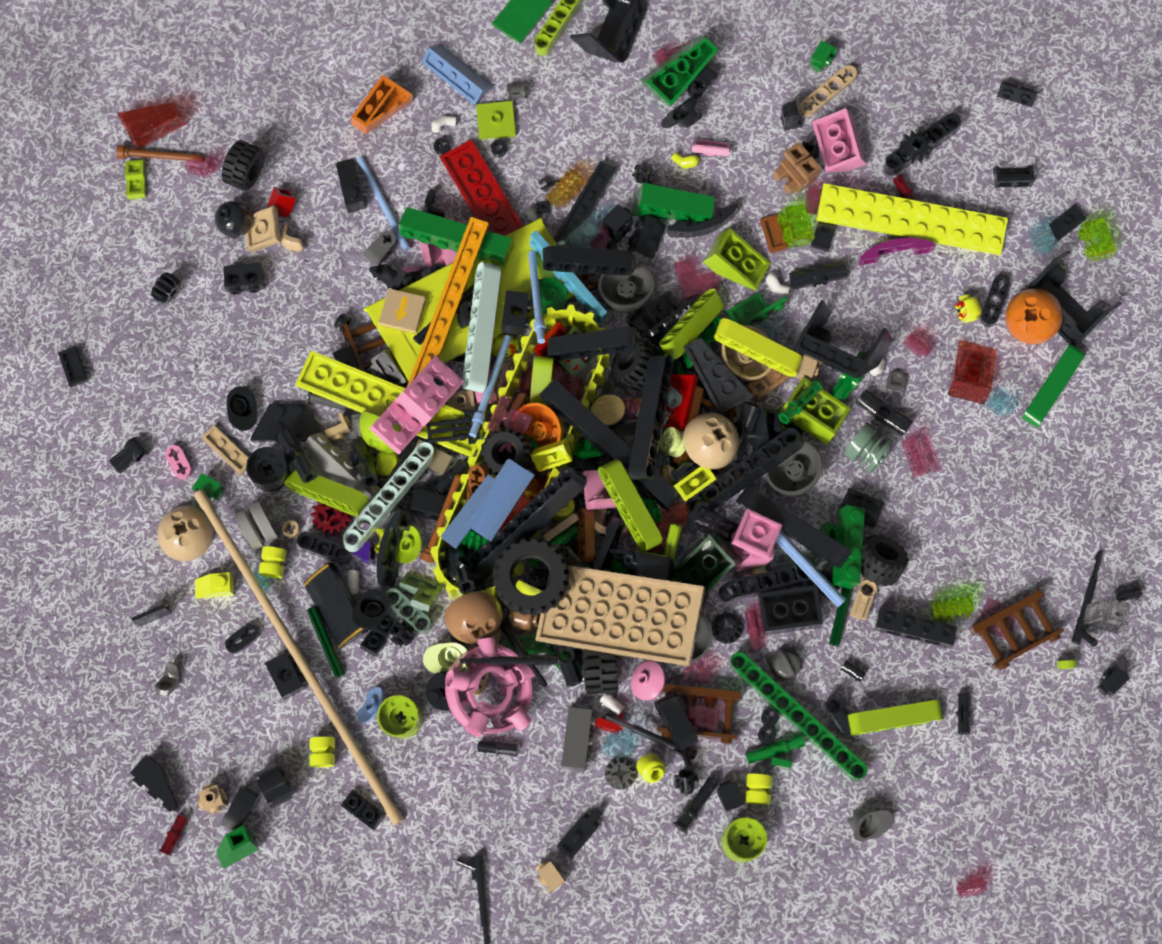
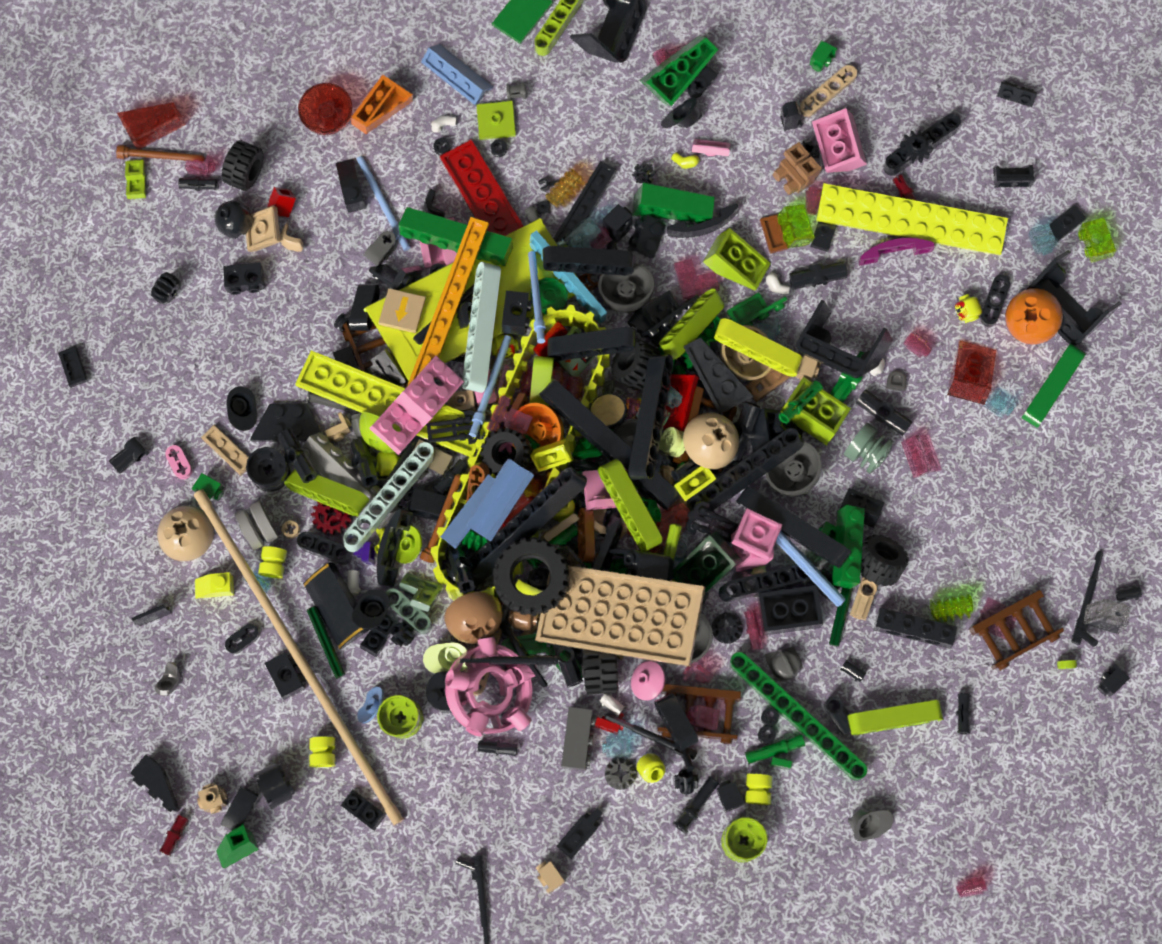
(197, 183): none -> black pin
(322, 101): none -> clear red piece
(365, 295): none -> black beam

